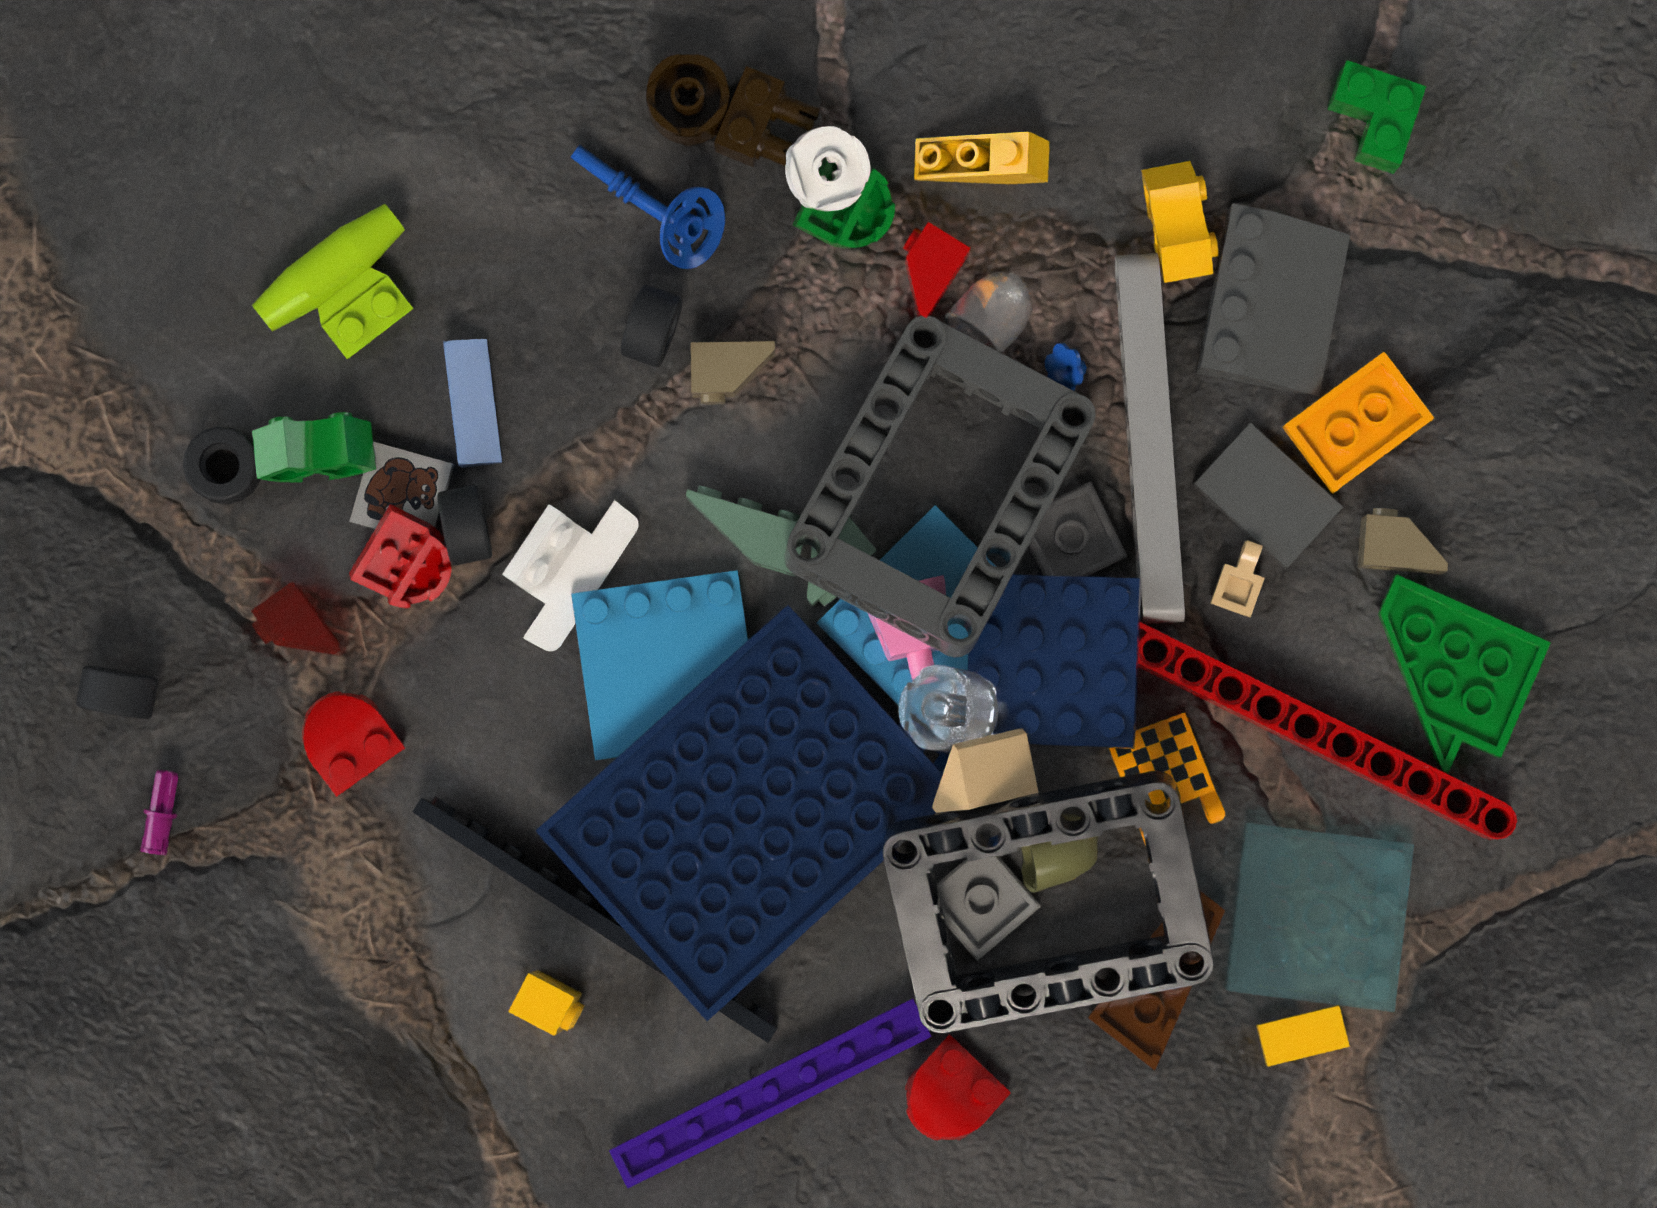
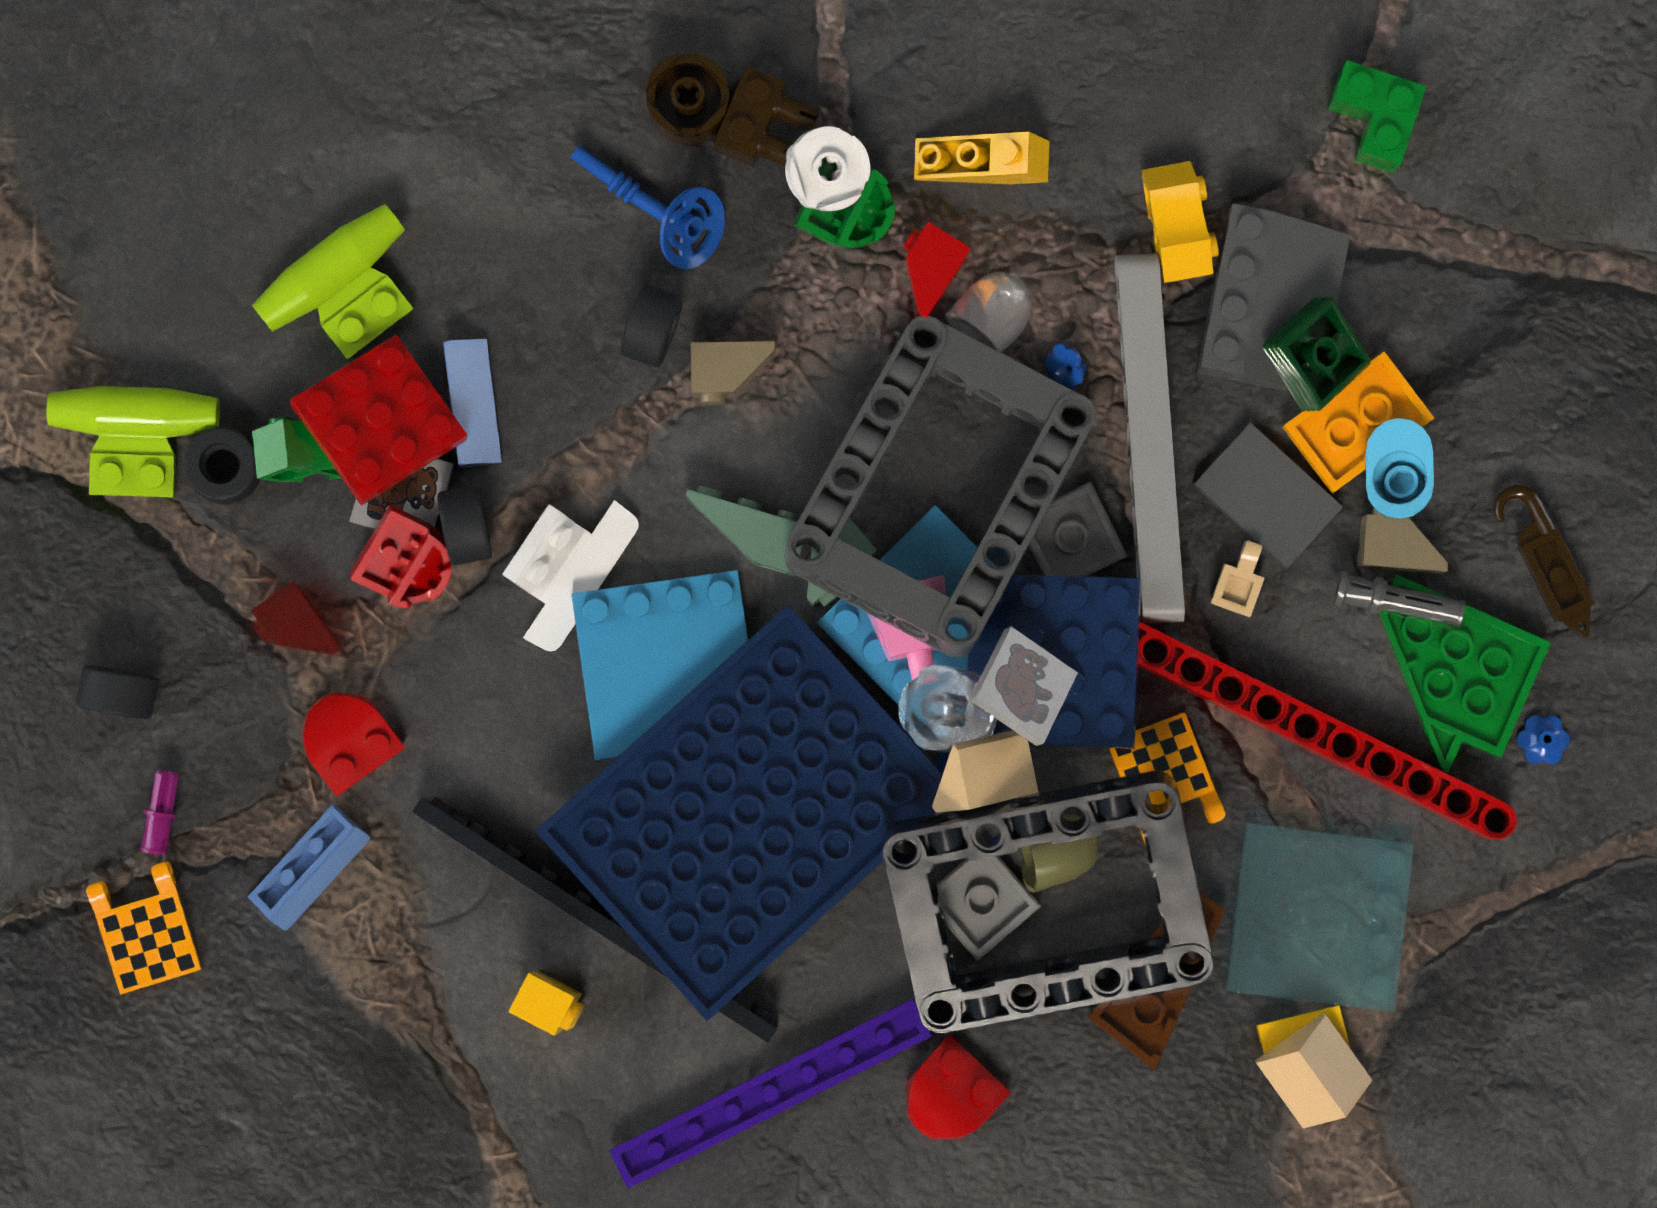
(133, 433): none -> lime plate
(147, 937): none -> light orange flag
(309, 867): none -> medium blue slope
(378, 420): none -> red plate
(1023, 686): none -> tile
(1315, 1073): none -> tan slope
(1316, 354): none -> dark green brick
(1379, 596): none -> dark grey pin
(1399, 468): none -> medium azure piece
(1532, 739): none -> blue plant
(1549, 561): none -> dark brown plate

